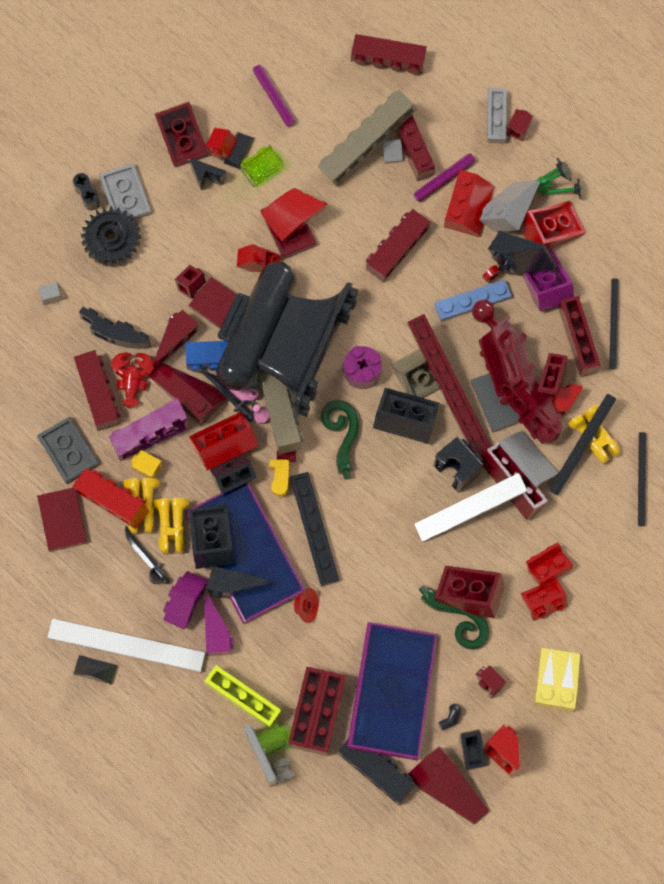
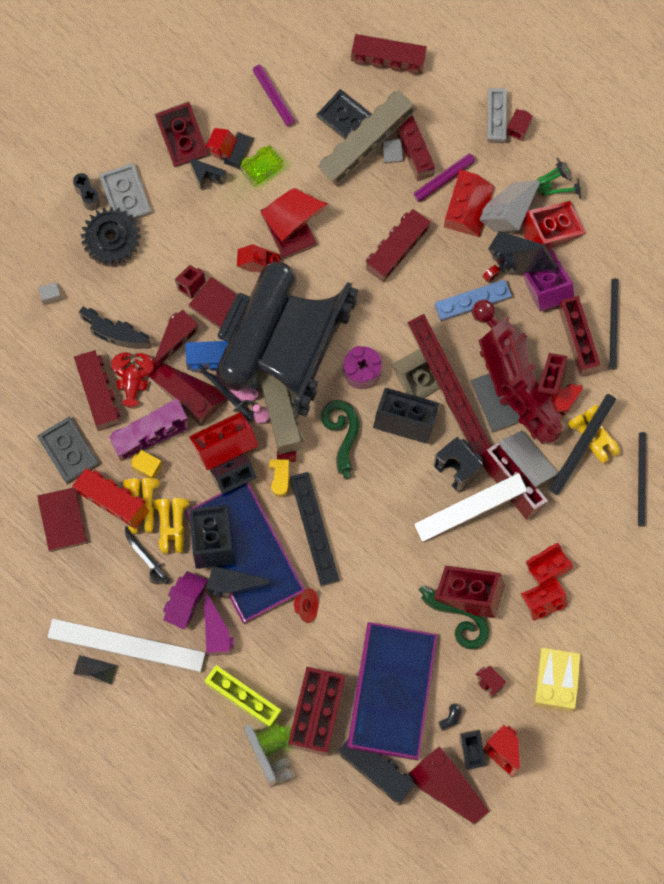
(342, 114): none -> black tile

